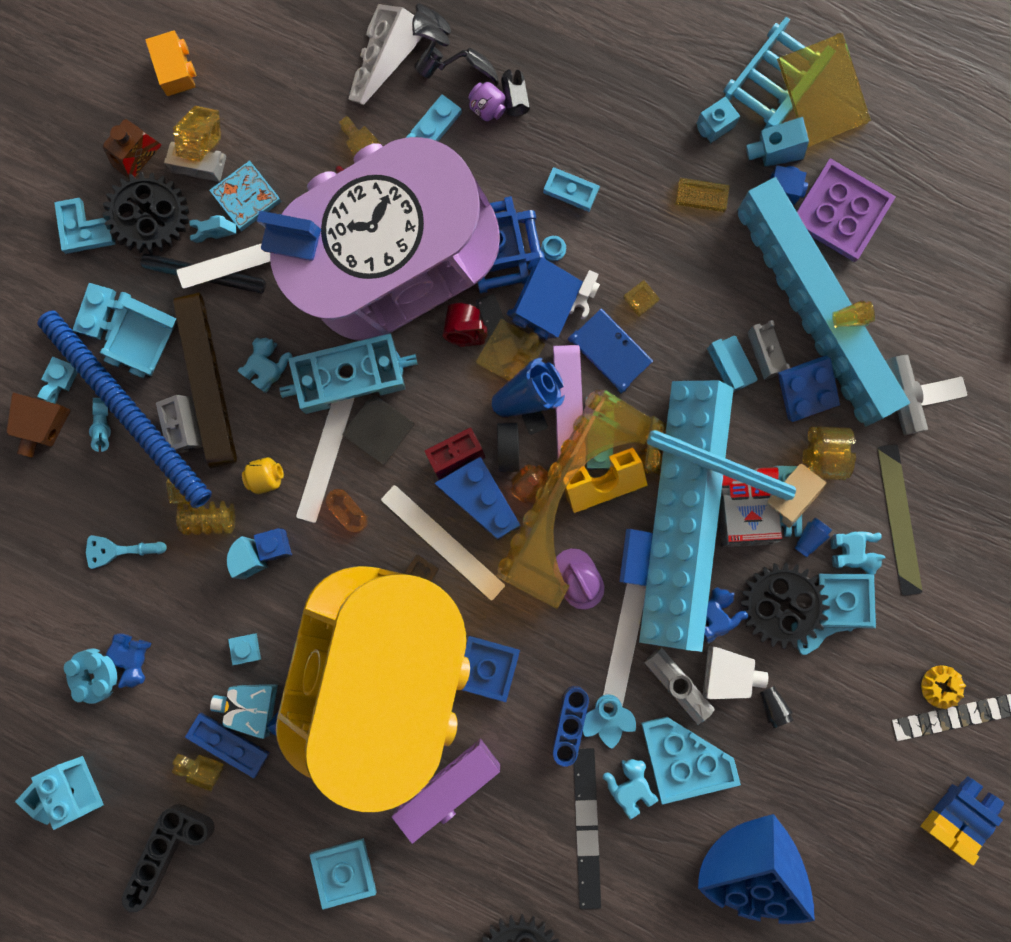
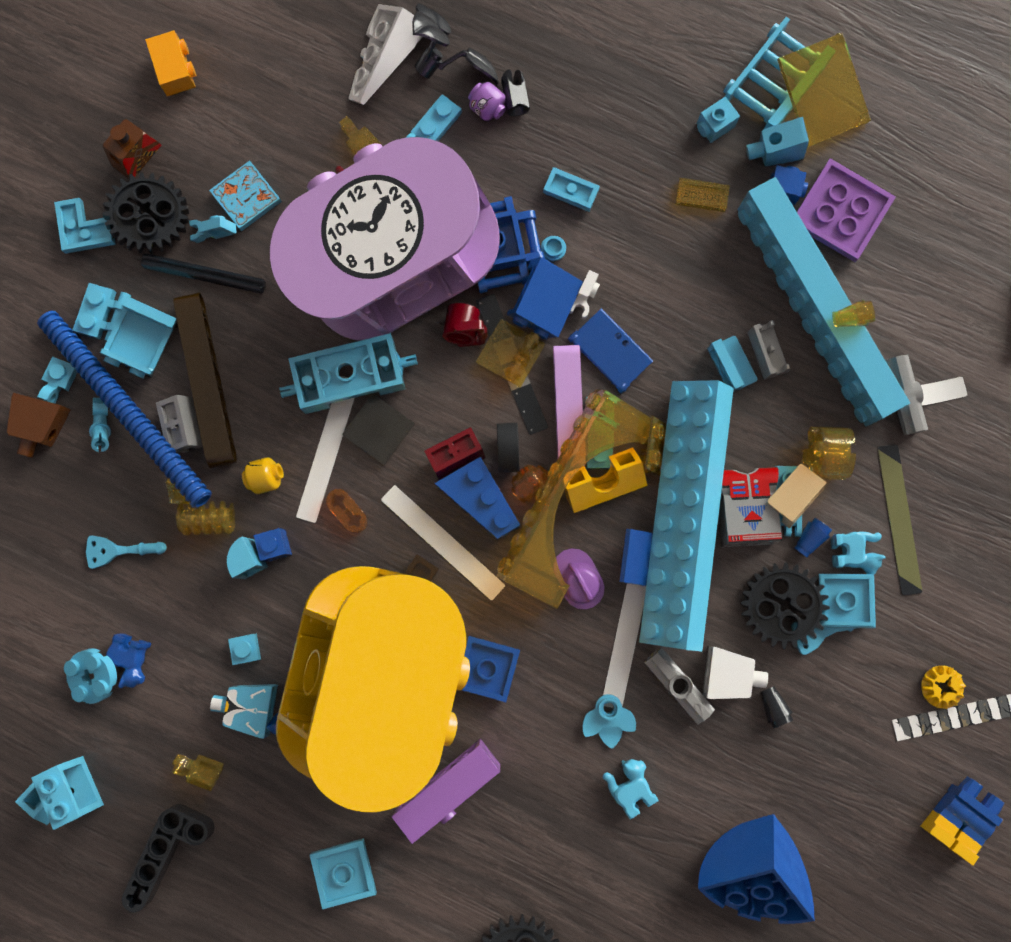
(197, 133): clear yellow brick -> none
(209, 168): light grey hinge -> none
(222, 266): white sticker -> none
(227, 745): blue plate -> none
(267, 370): medium azure animal -> none
(289, 235): blue panel -> none
(530, 391): blue cone -> none
(573, 738): blue beam -> none
(587, 830): black sticker -> none
(641, 298): clear yellow plate -> none
(685, 762): medium azure plate -> none
(716, 619): blue animal -> none
(721, 465): medium azure axle -> none
(809, 388): blue plate -> none

